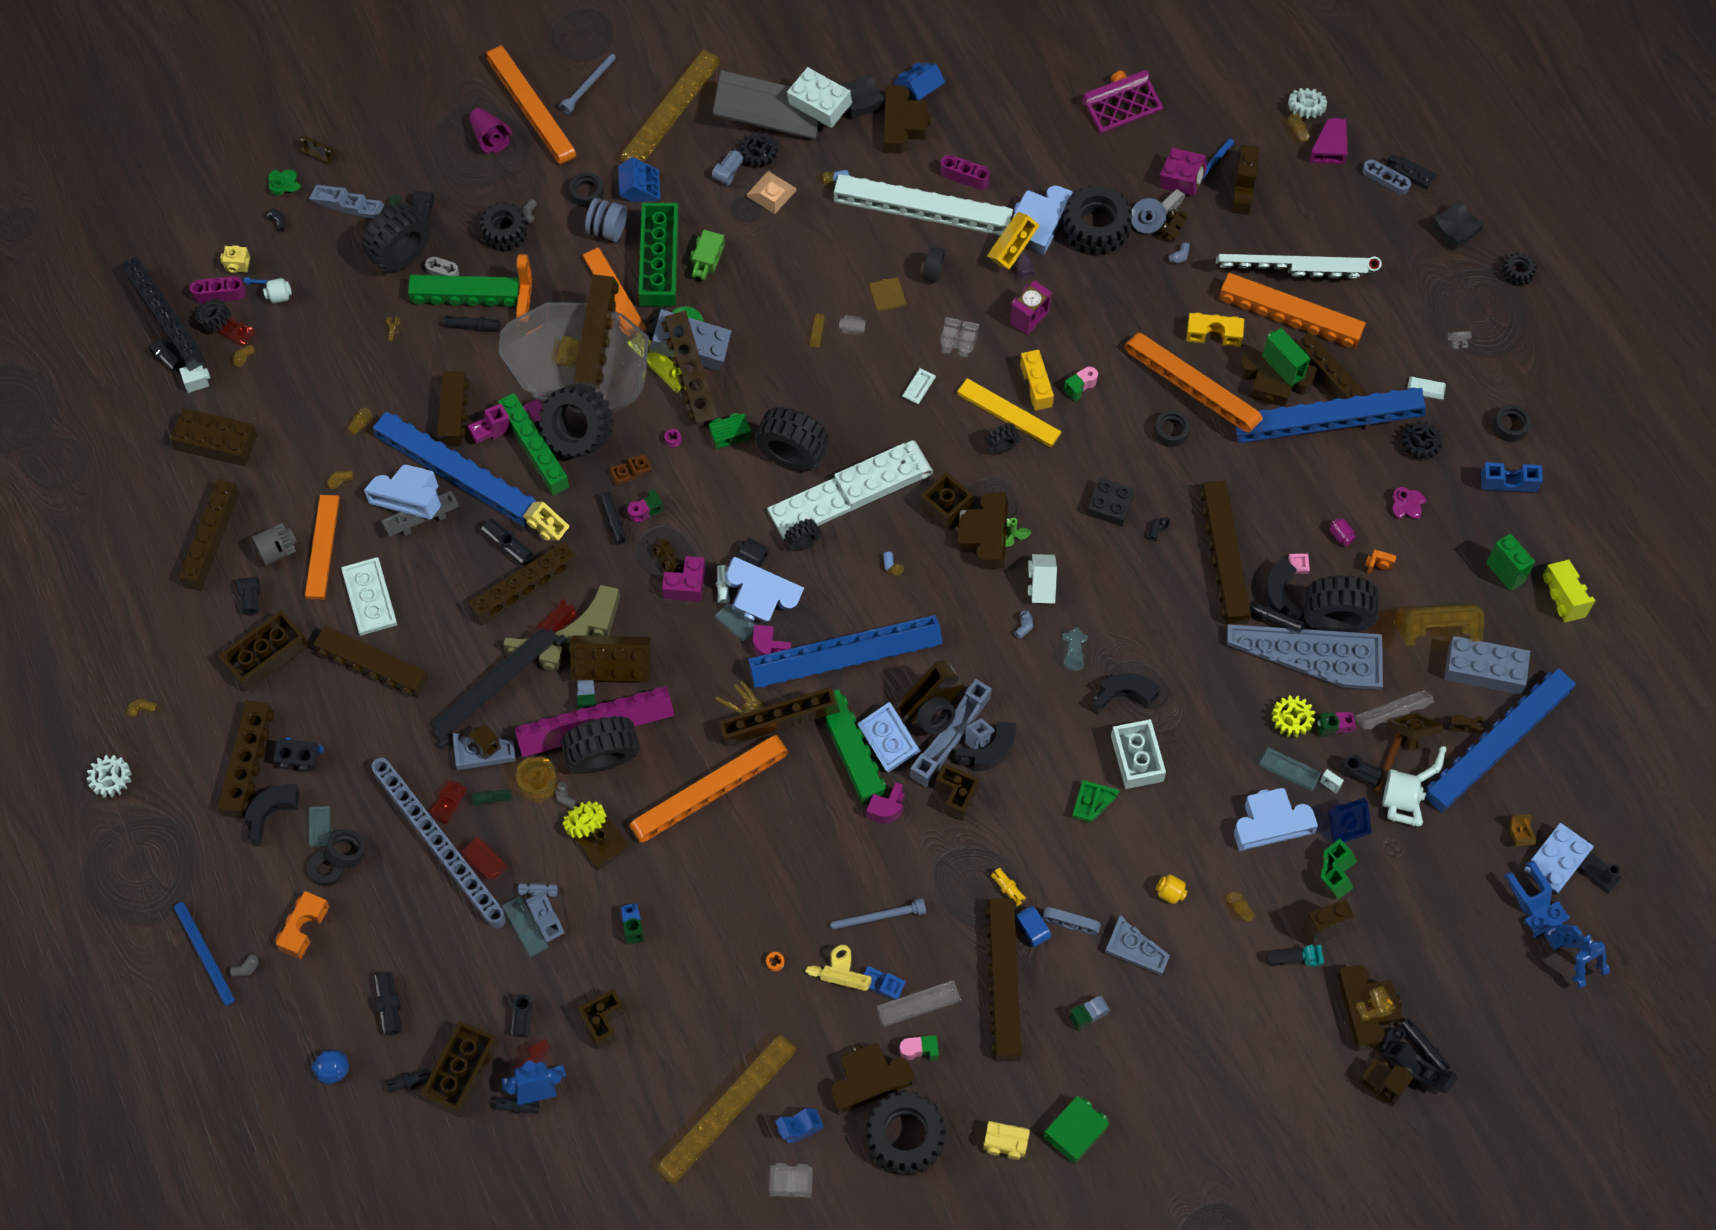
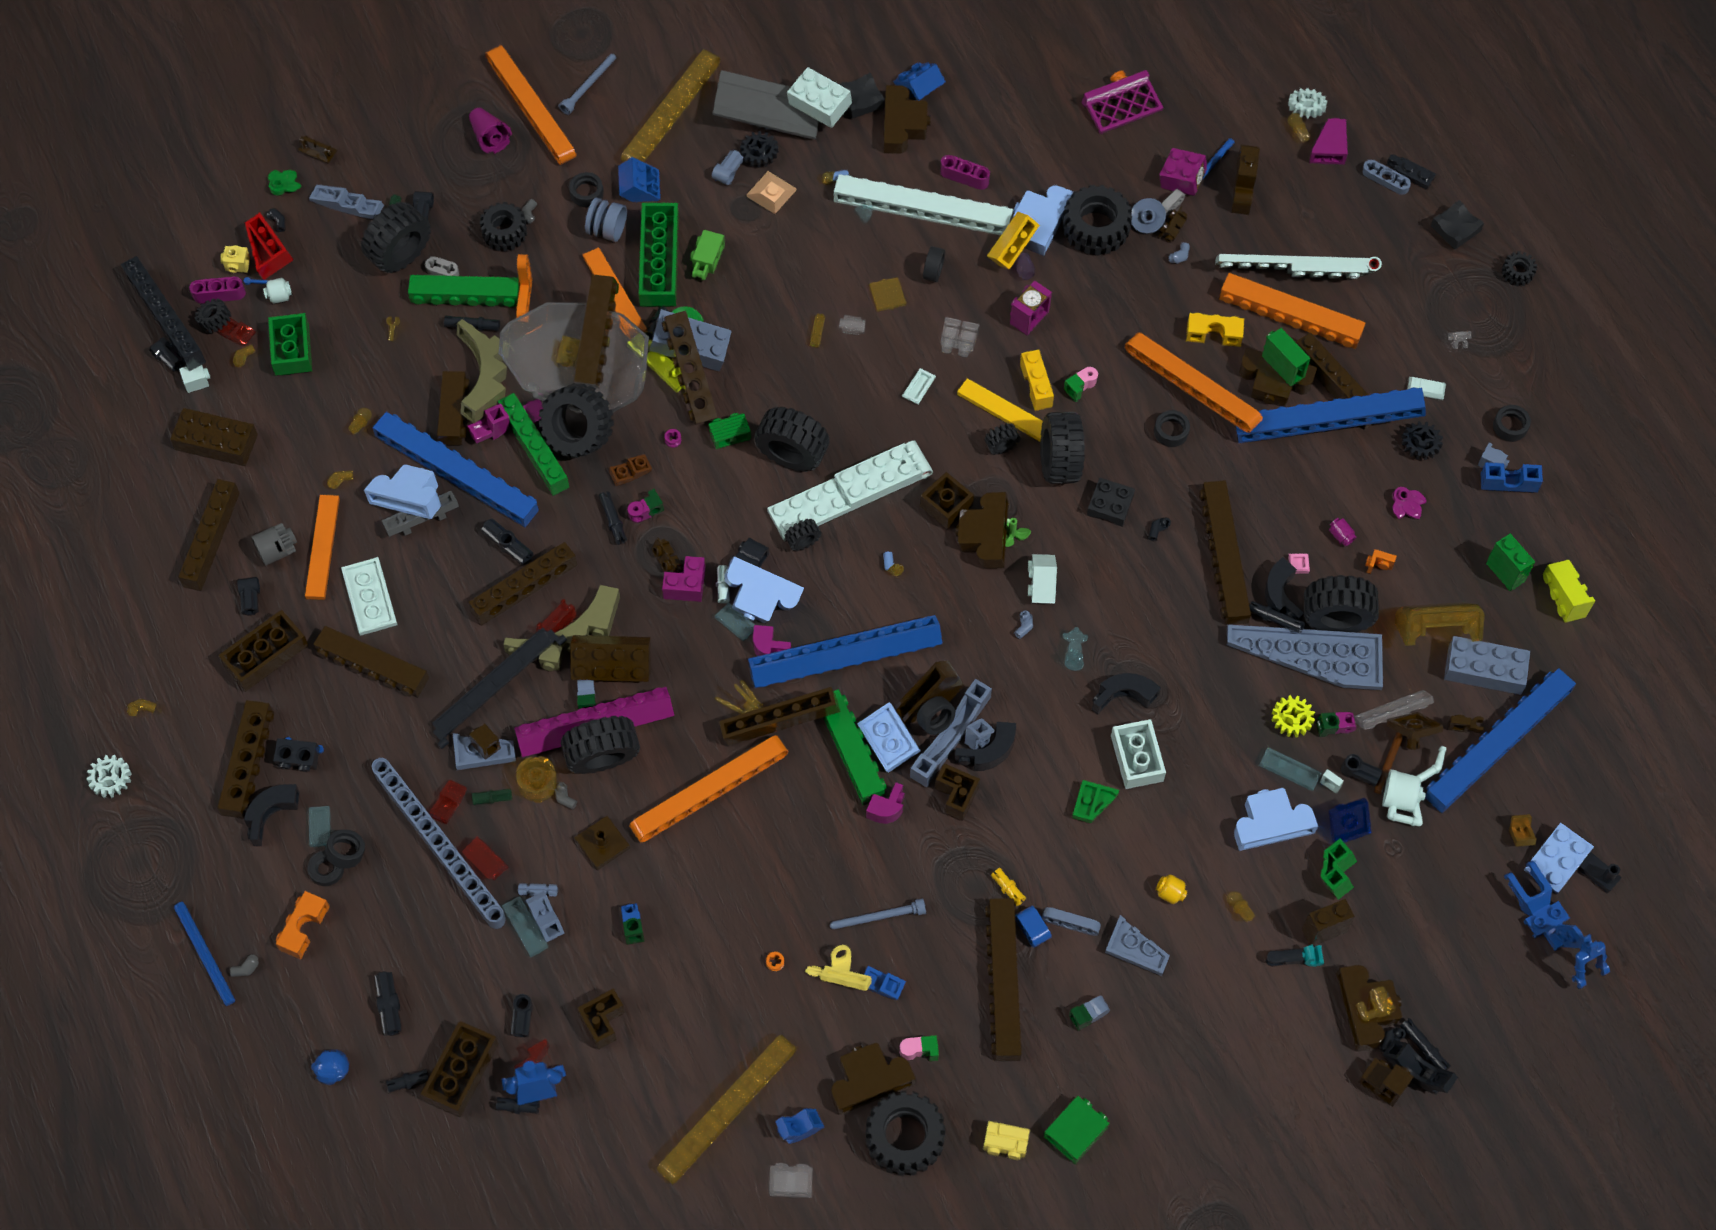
(266, 247): none -> red wedge
(290, 344): none -> green brick
(492, 372): none -> olive arch
(546, 521): light yellow brick -> none
(584, 819): neon yellow gear -> none
(864, 212): none -> clear light blue tile
(918, 1003): clear plate -> none
(1062, 447): none -> black tyre
(1493, 456): none -> sand blue brick

